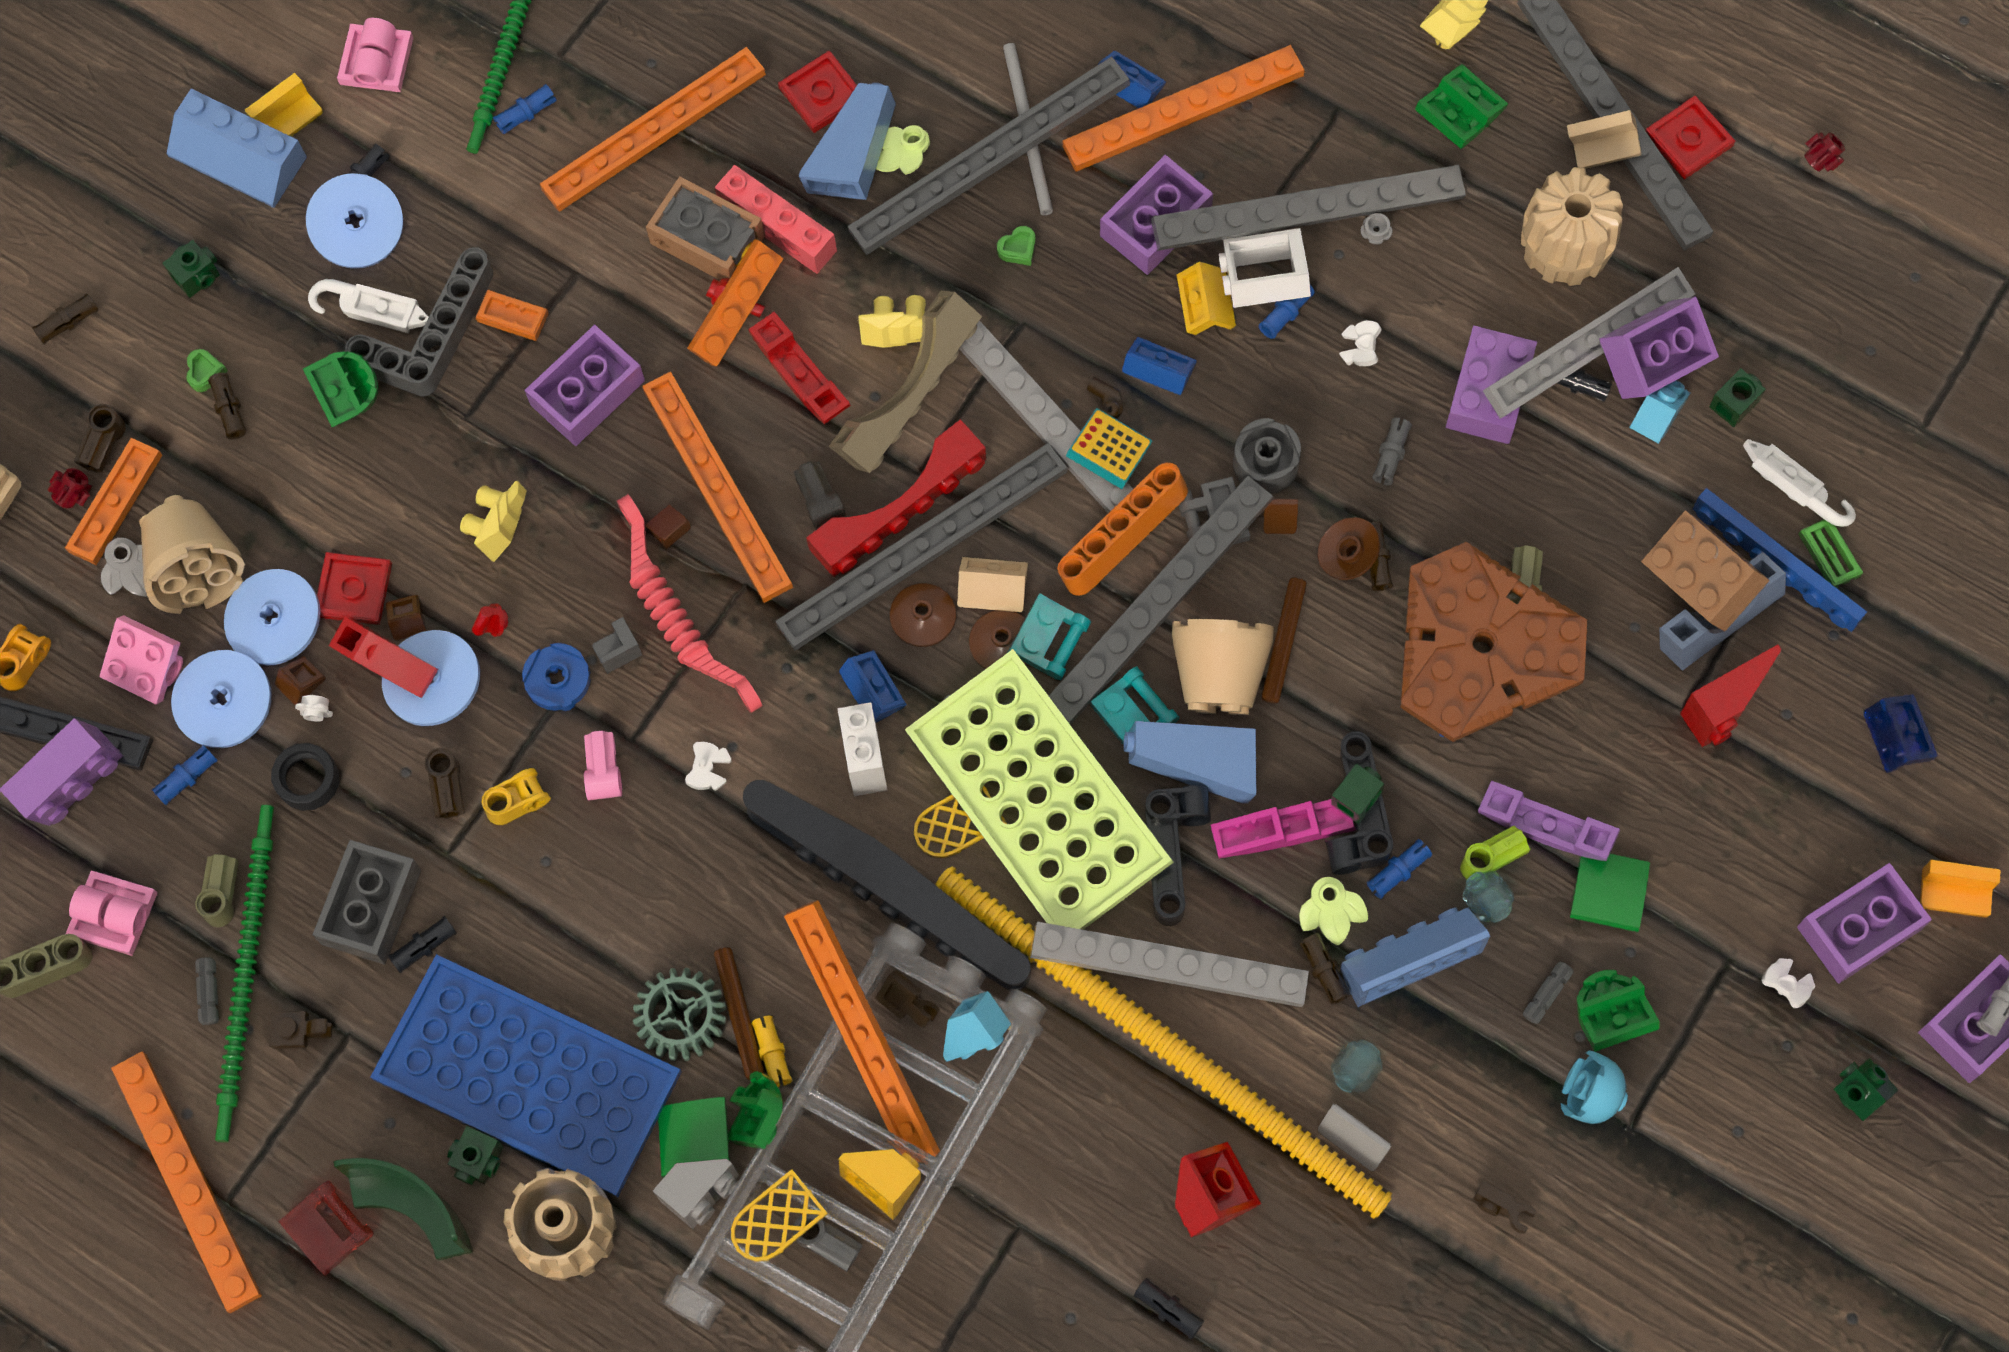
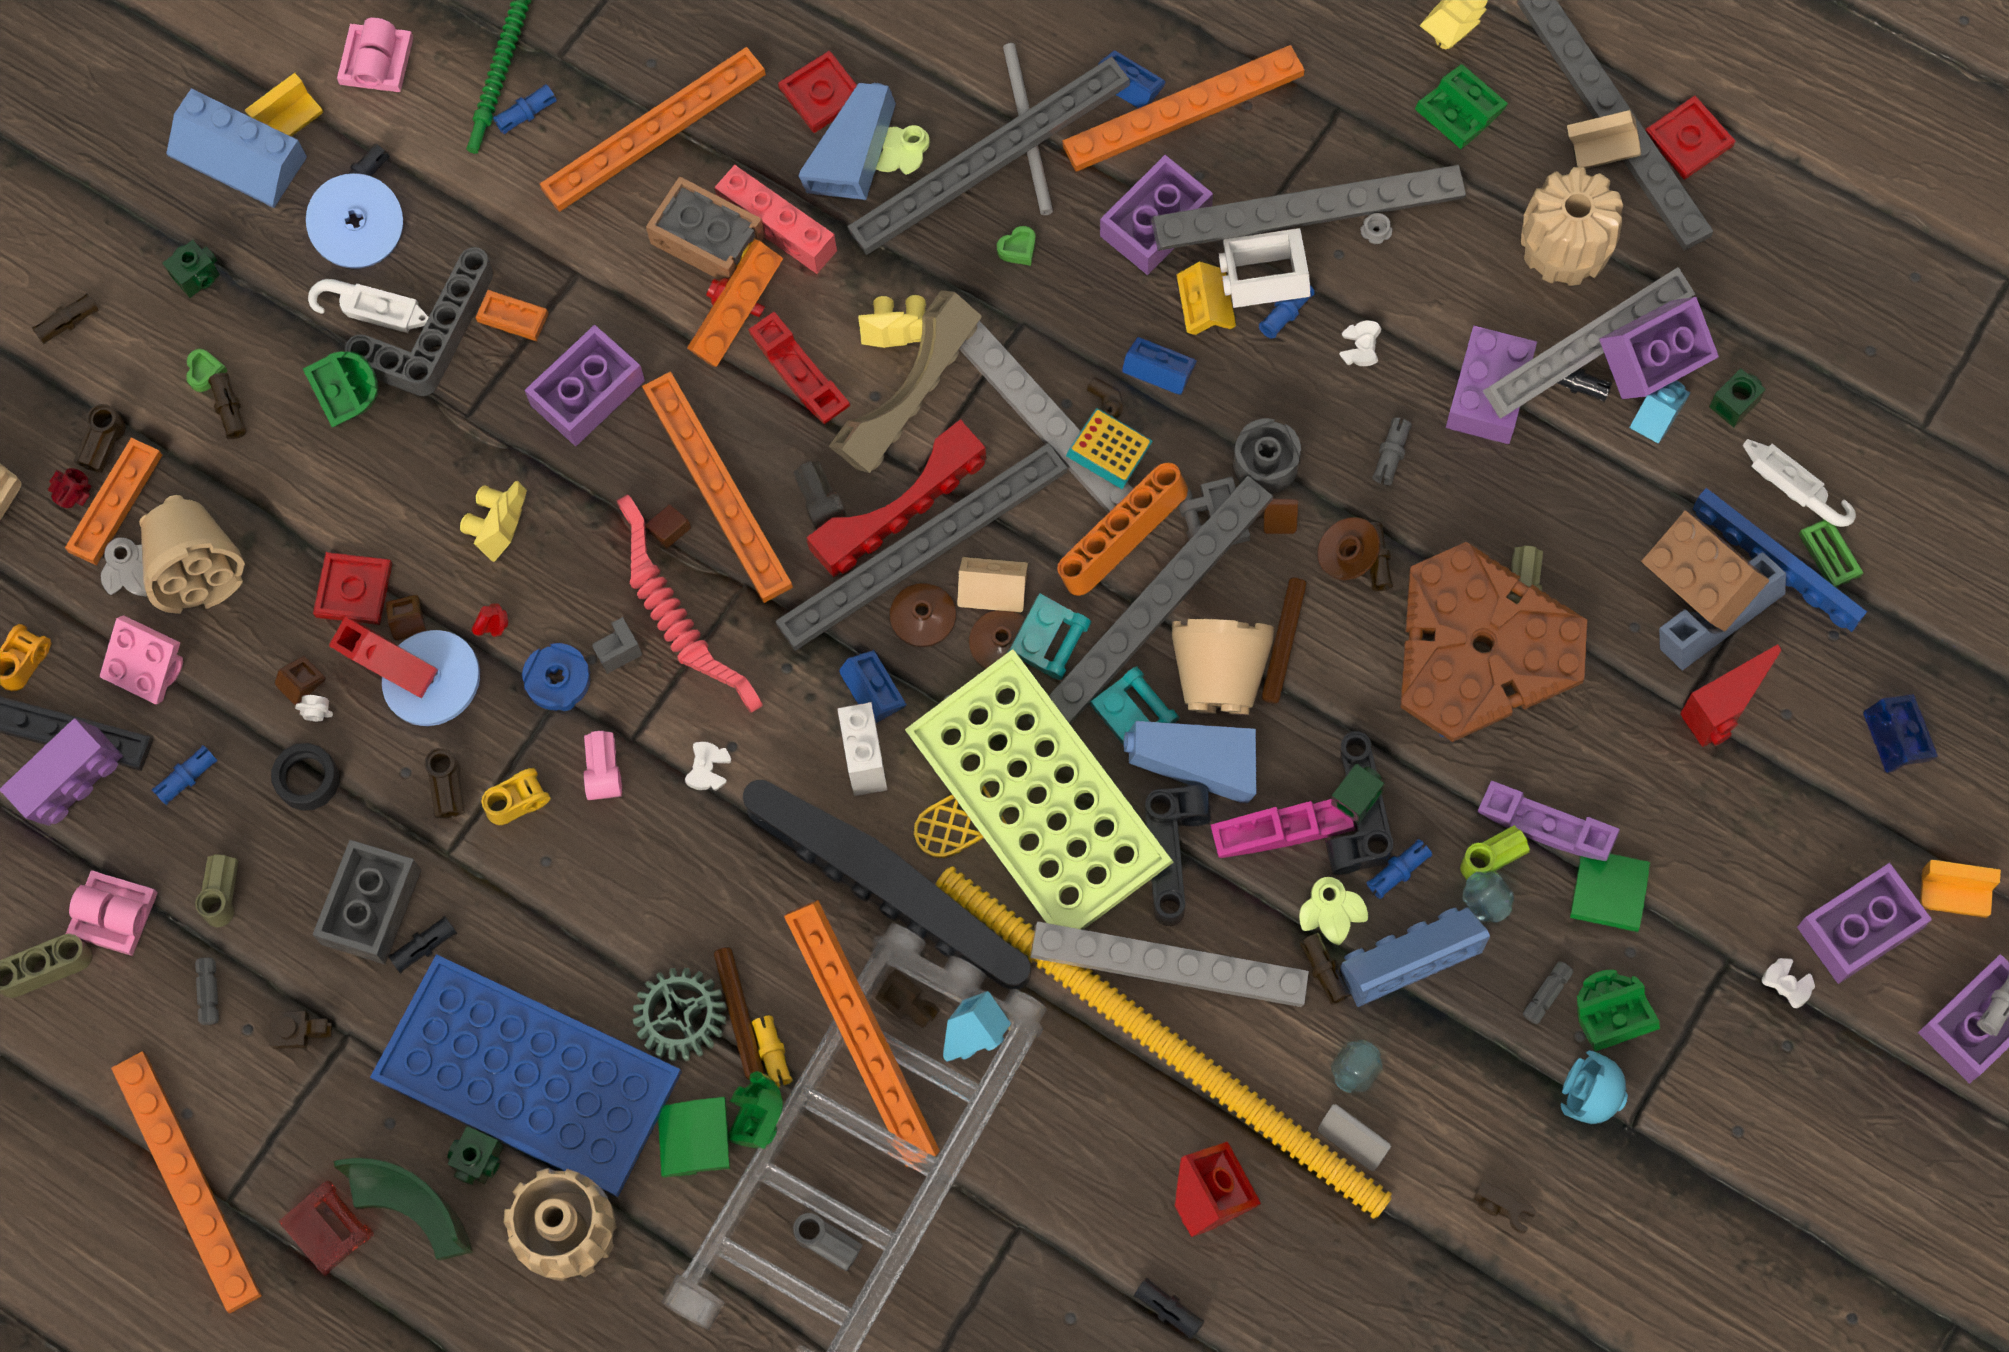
(196, 703): light blue piece -> none
(227, 1098): green hose -> none
(288, 633): light blue piece -> none
(695, 1187): light grey slope -> none
(753, 1205): yellow window -> none
(881, 1177): yellow slope -> none
(1824, 151): dark red gear -> none
(1864, 1088): dark green brick -> none

